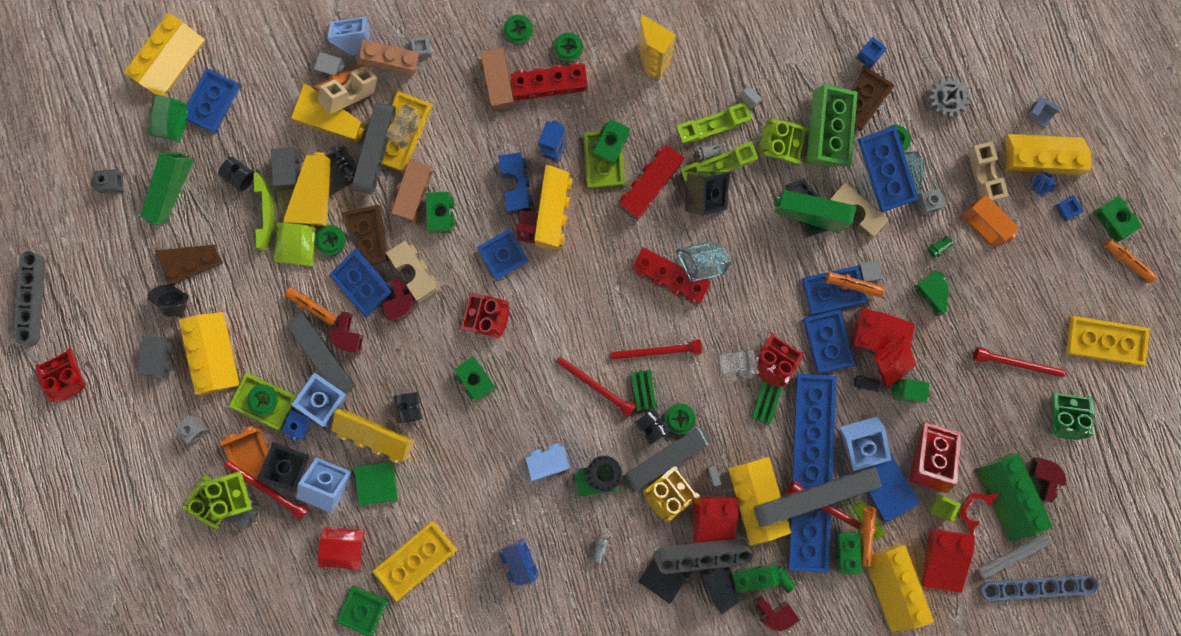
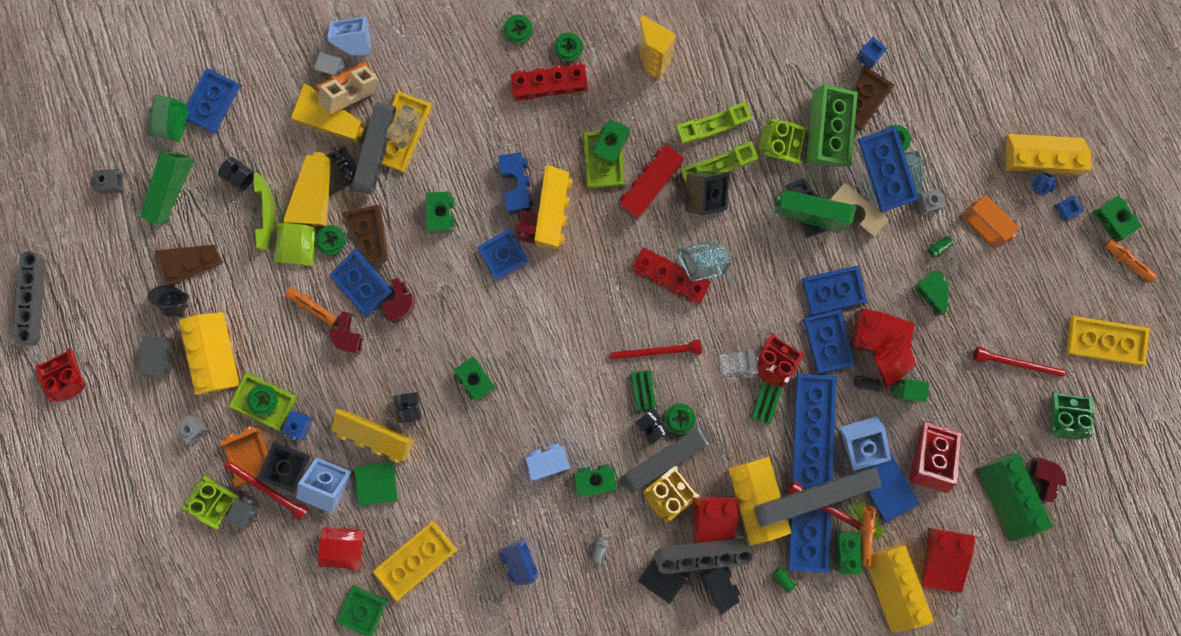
(164, 55): yellow slope -> none
(227, 495): lime slope -> none
(285, 167): dark grey brick -> none
(319, 352): dark grey beam -> none
(319, 400): light blue slope -> none
(387, 58): nougat brick -> none
(405, 256): tan arch -> none
(411, 191): nougat brick -> none
(421, 45): light grey tile -> none
(486, 315): red slope -> none
(496, 79): nougat brick -> none
(552, 141): blue arch -> none
(604, 485): black tyre -> none
(625, 407): red piece -> none
(709, 151): light grey pin -> none
(713, 475): light grey tile -> none
(750, 97): light grey tile -> none
(756, 578): green brick -> none
(778, 619): dark red brick -> none
(846, 281): orange pin -> none
(871, 271): light grey tile -> none
(944, 508): lime panel -> none
(957, 102): light grey gear -> none
(967, 504): red helmet -> none
(982, 161): tan arch -> none
(1014, 556): light grey axle -> none
(1038, 584): sand blue beam -> none
(1042, 112): sand blue panel -> none

